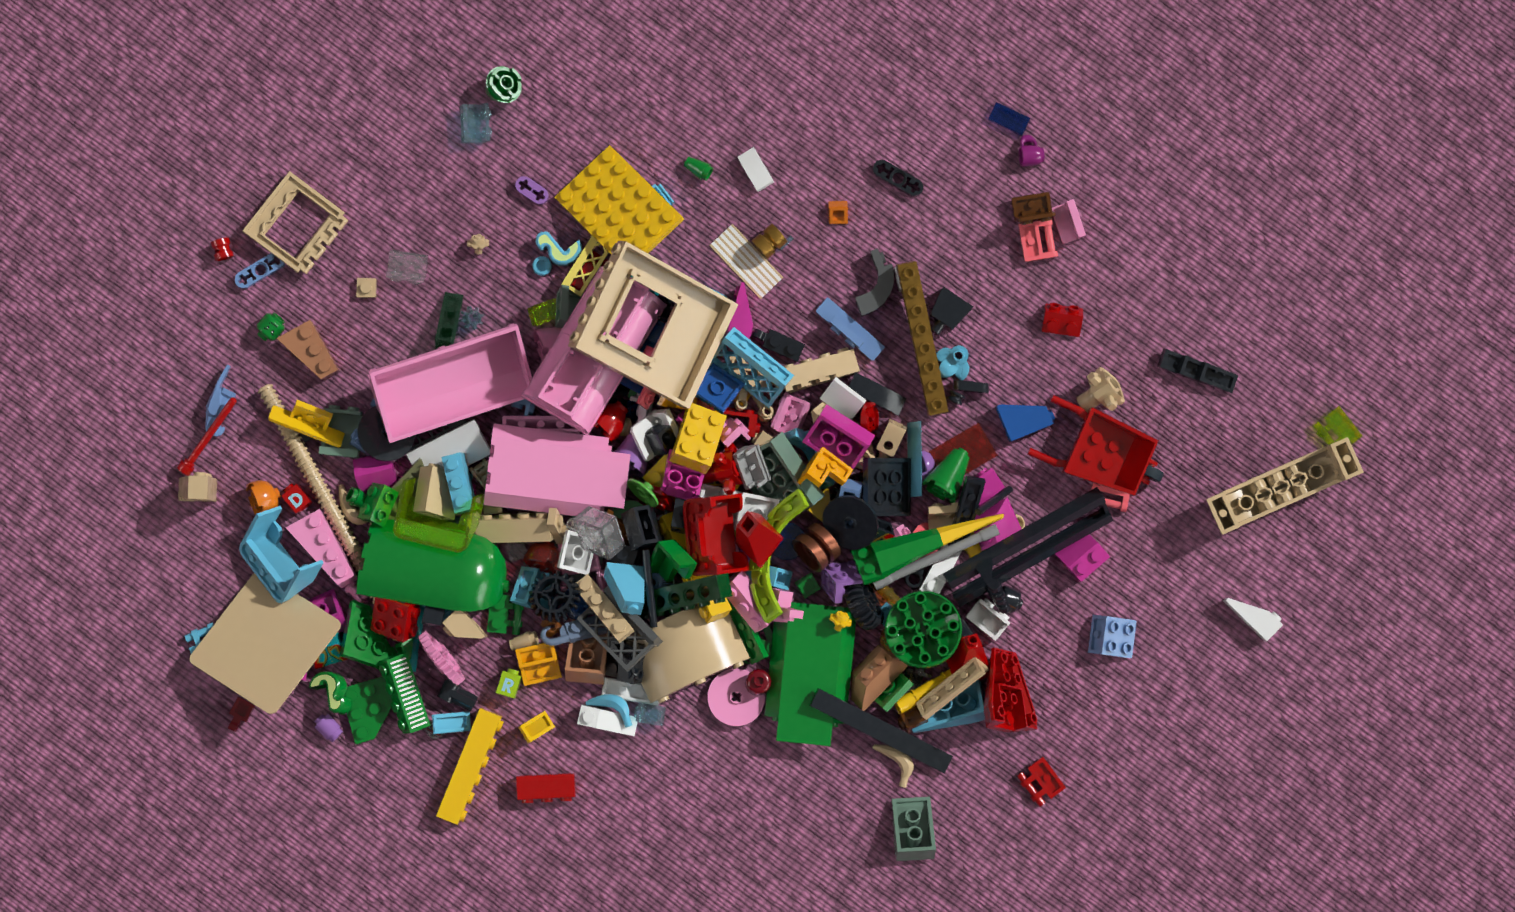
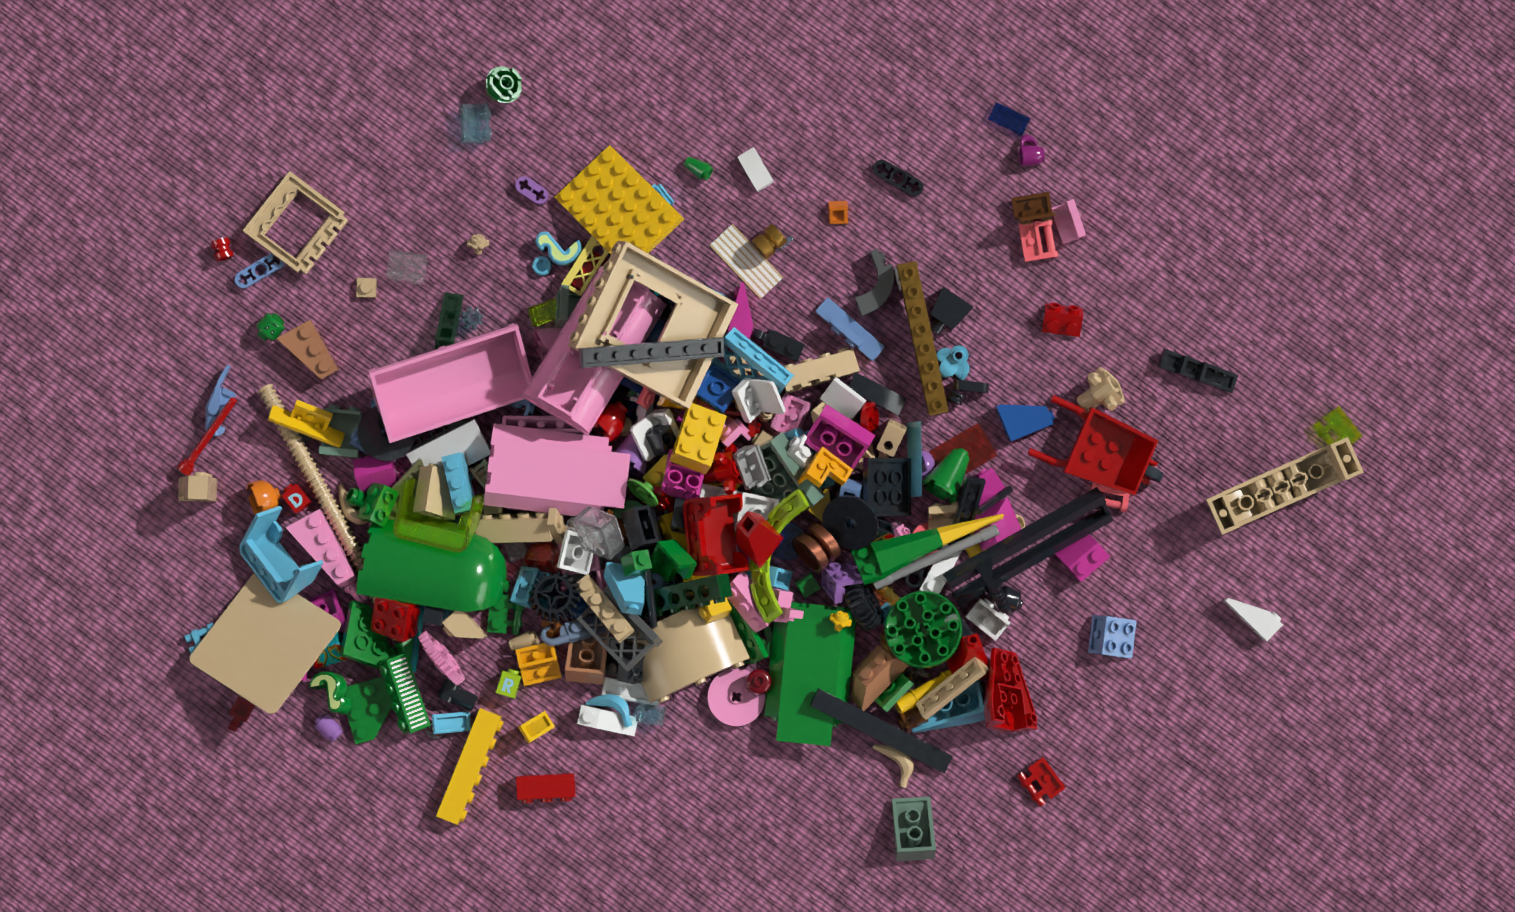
(636, 563): none -> green brick
(651, 352): none -> tile
(756, 397): none -> white bracket
(799, 452): none -> white bracket

